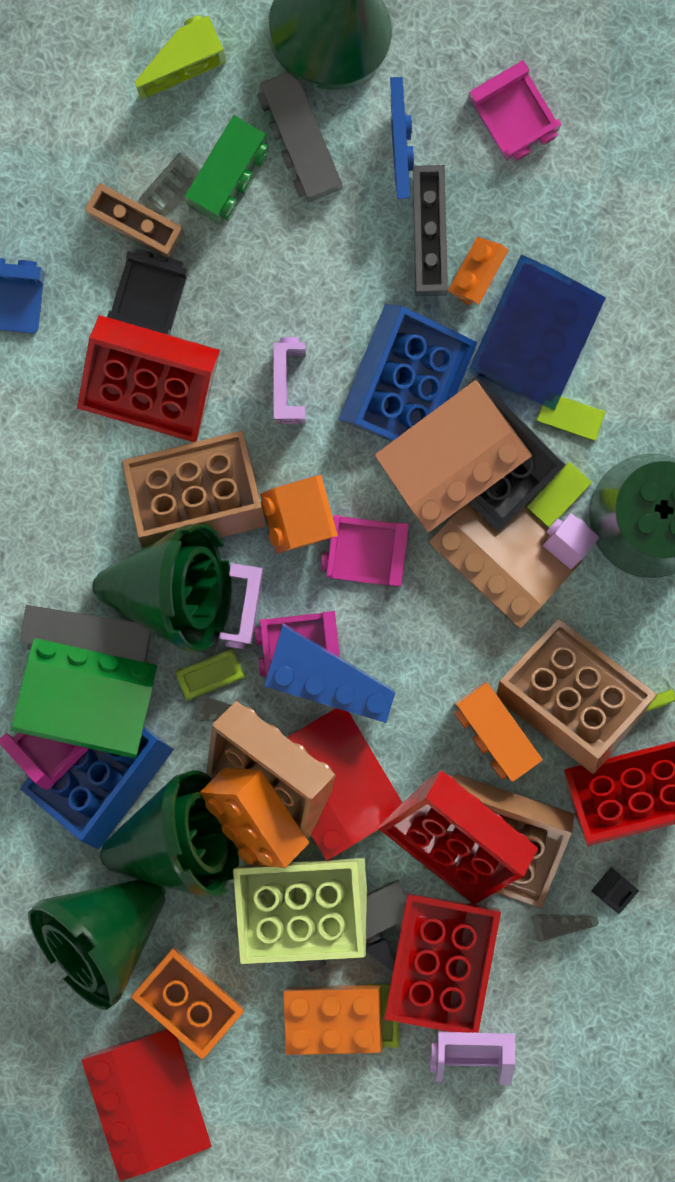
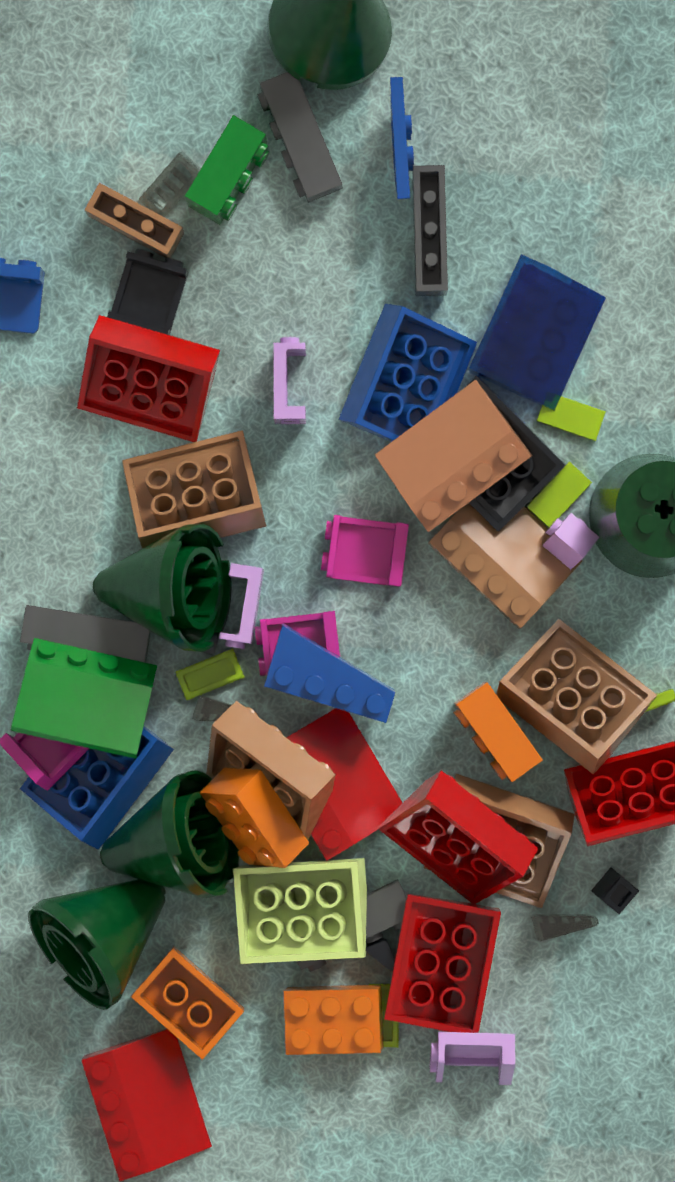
(186, 55): lime slope -> none
(298, 514): orange slope -> none
(477, 271): orange bracket -> none
(514, 112): dark pink panel -> none

